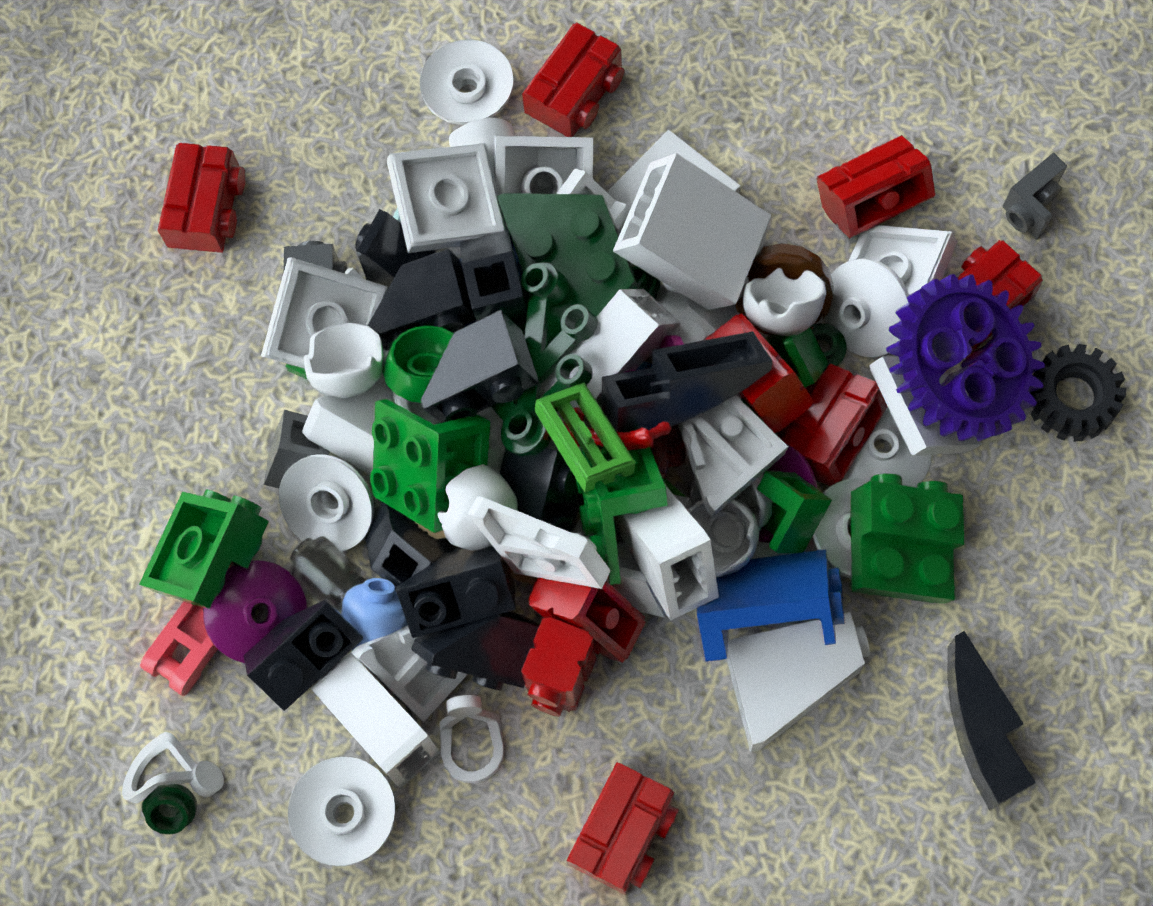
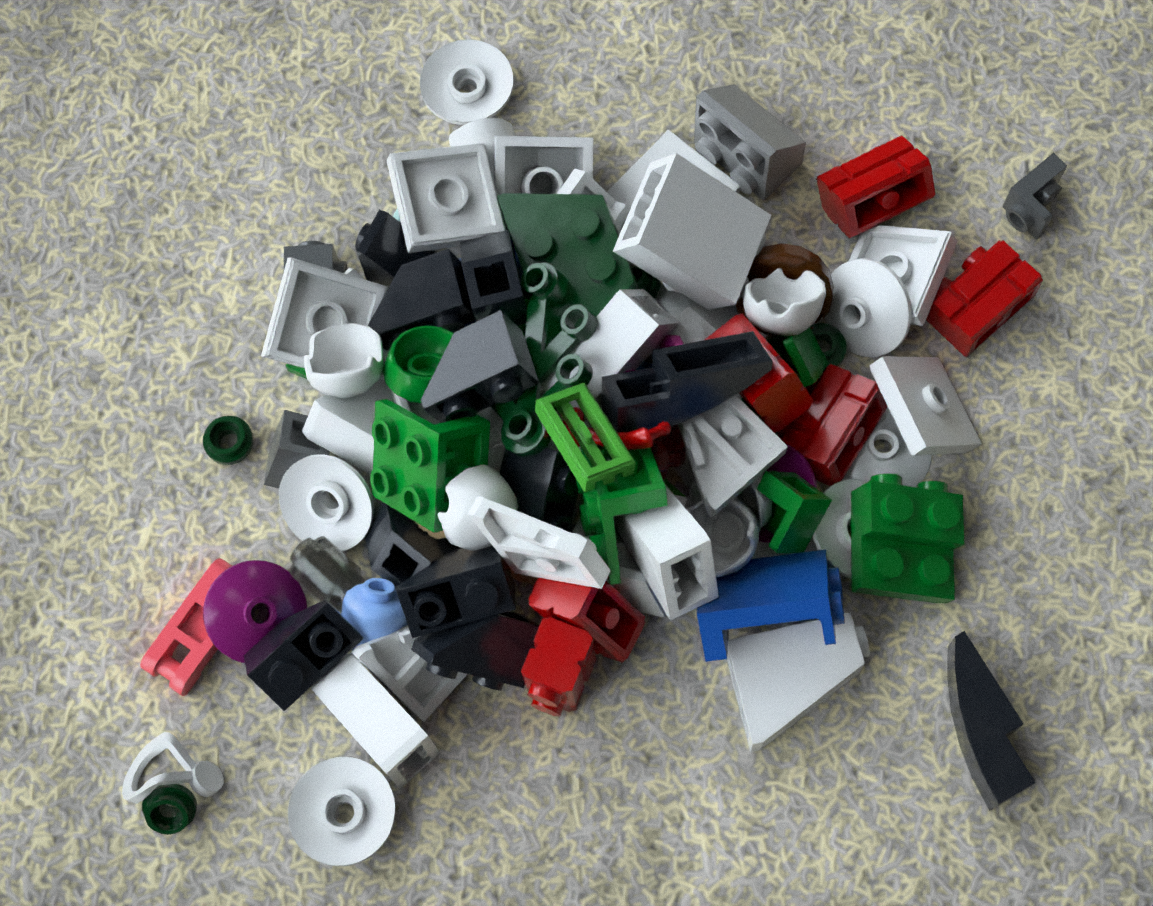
(201, 198): red brick -> none
(201, 544): green plate -> none
(217, 430): none -> dark green plate
(471, 707): white piece -> none
(574, 80): red brick -> none
(623, 828): red brick -> none
(745, 140): none -> light grey slope
(994, 376): dark purple gear -> none
(1096, 374): black tyre -> none

